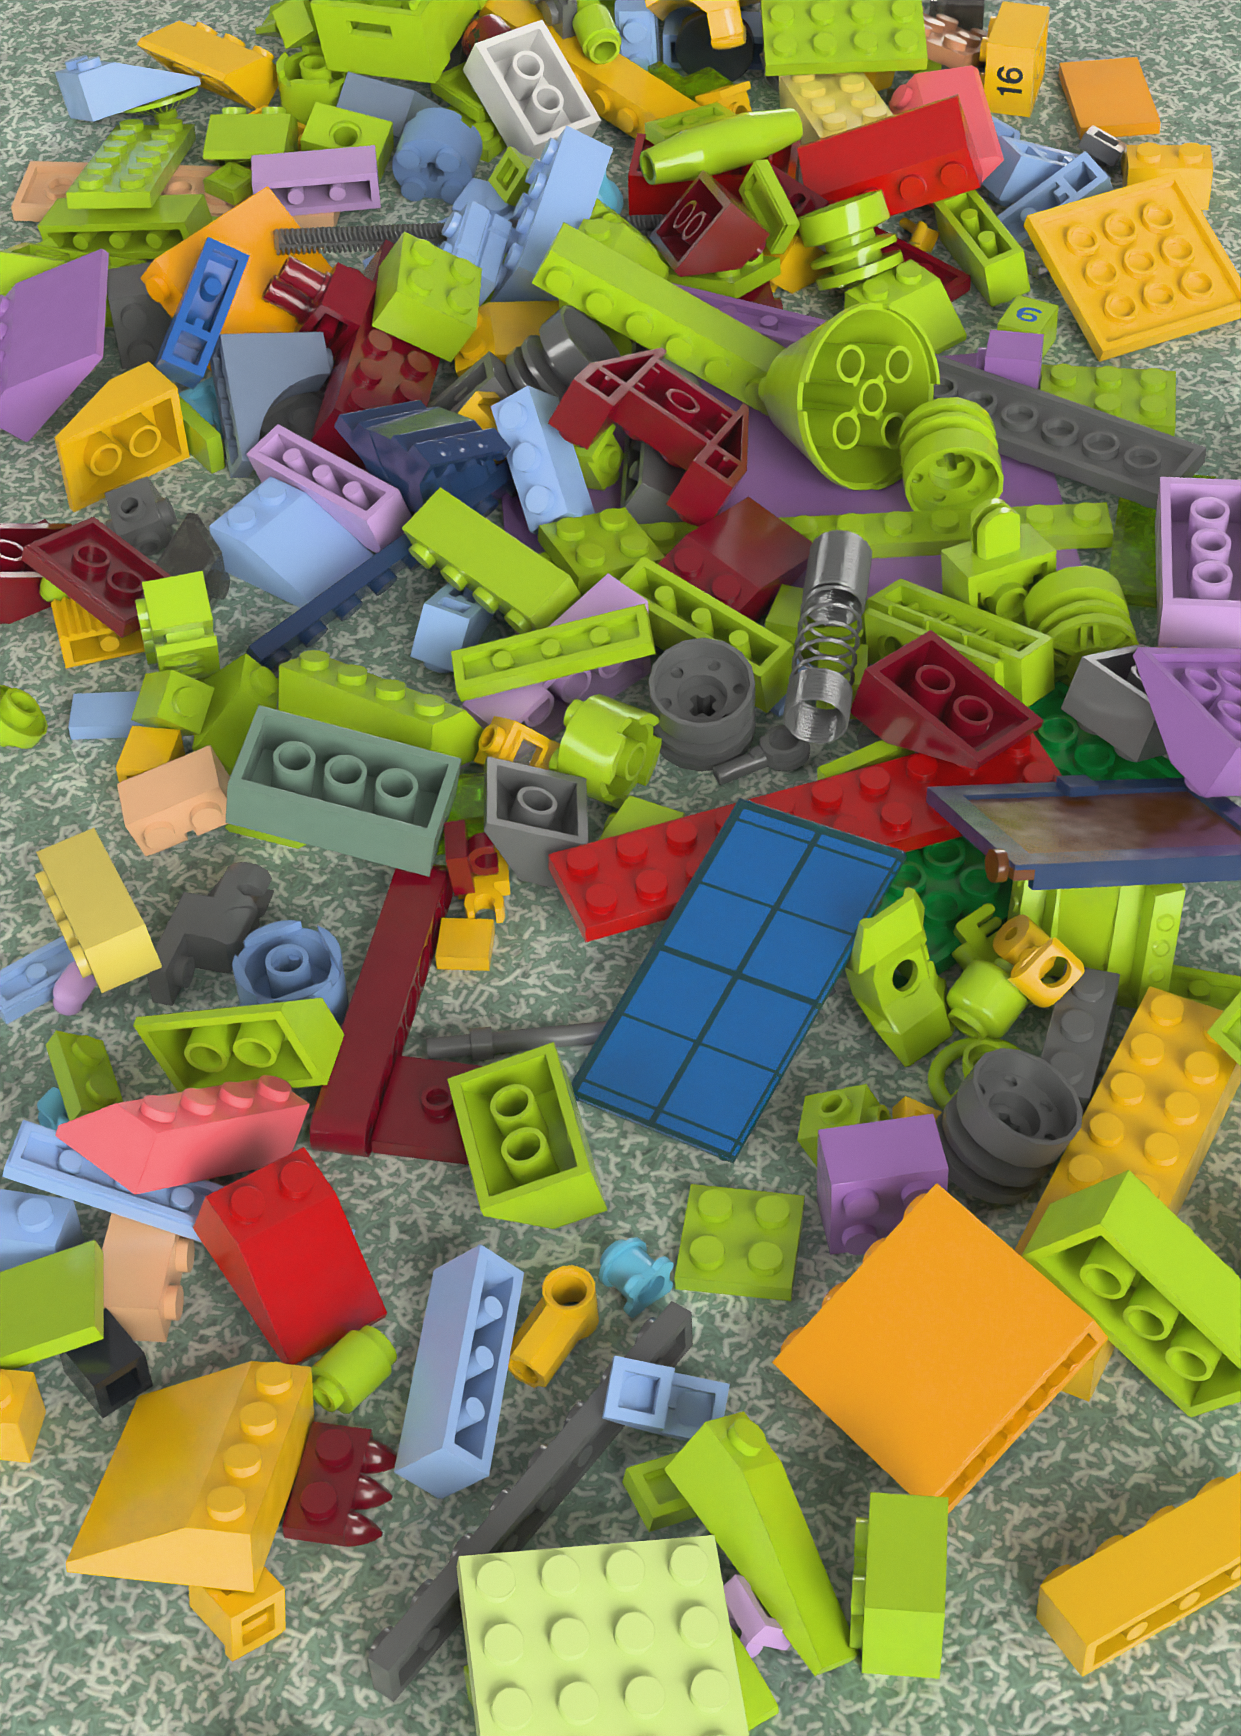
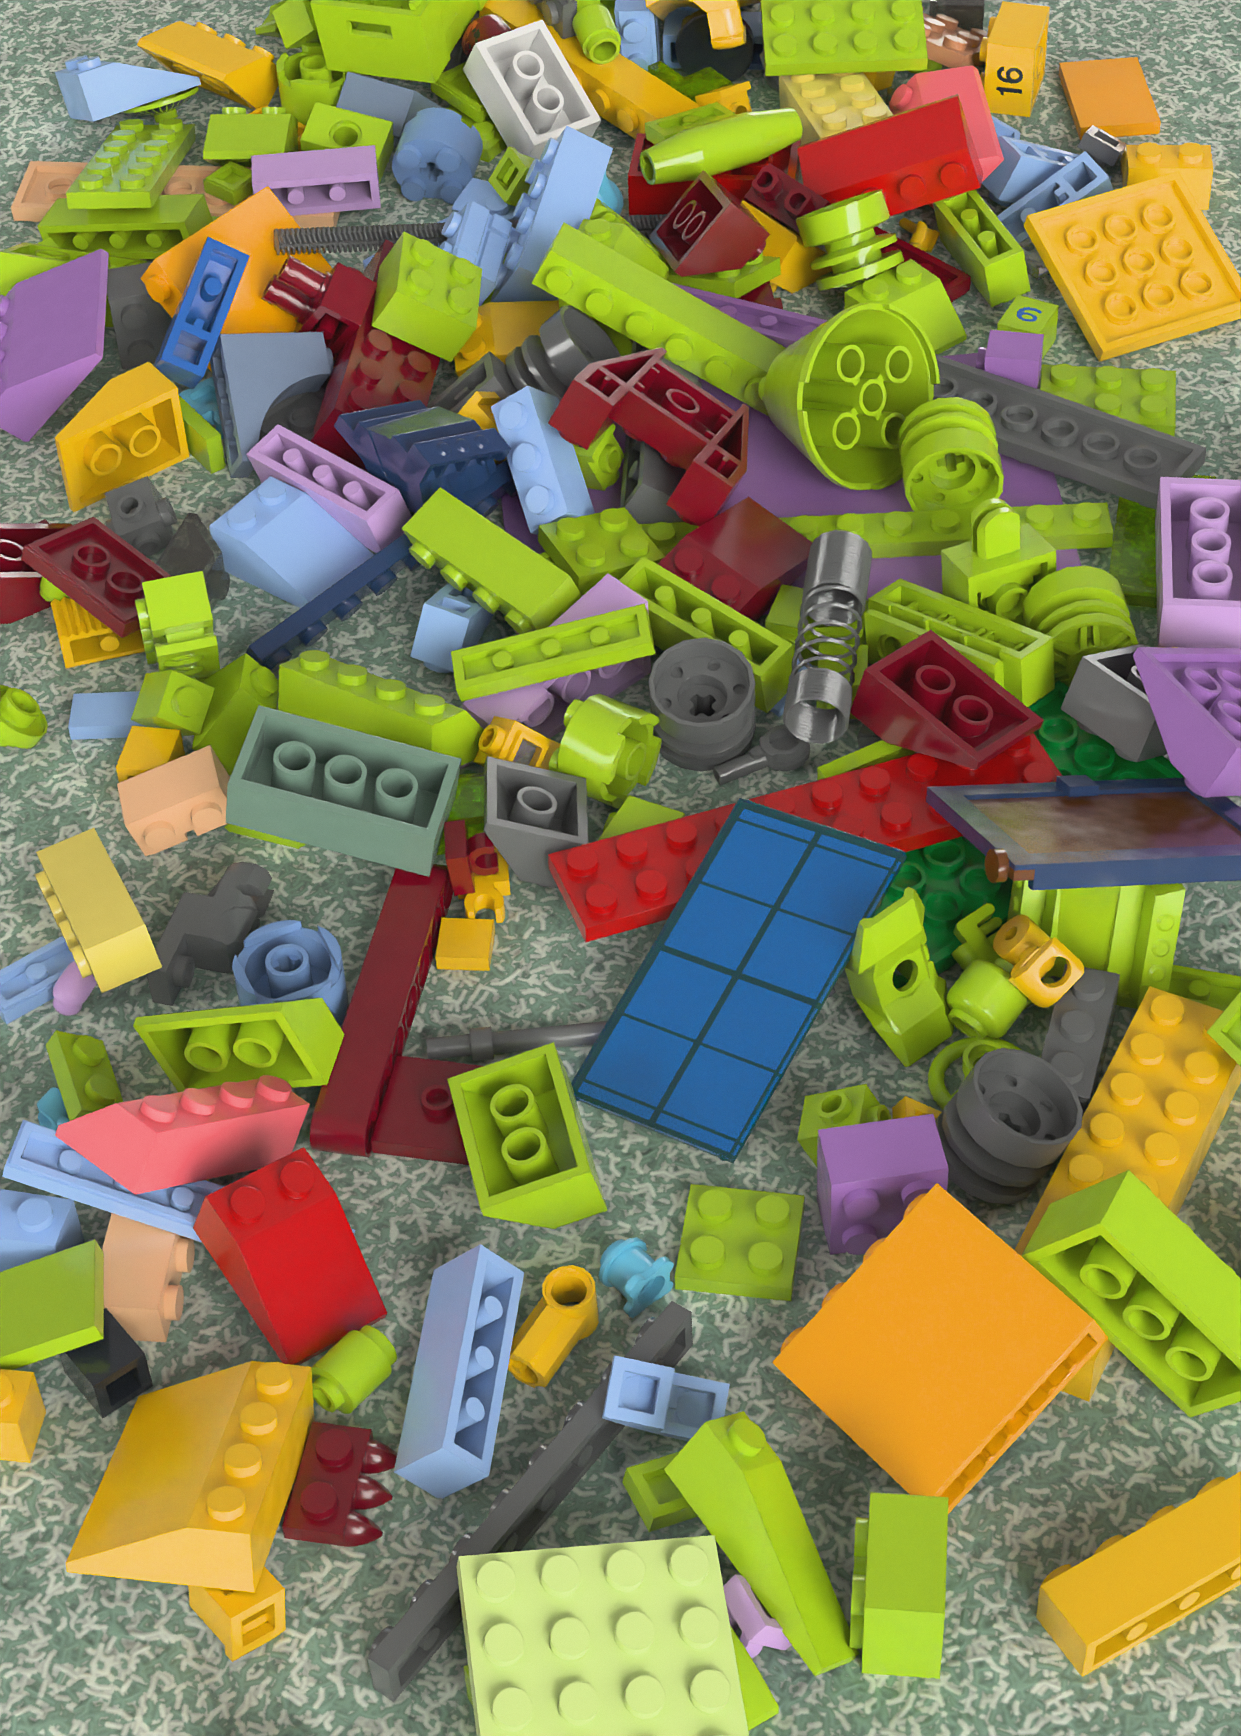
(769, 205): lime tile -> none

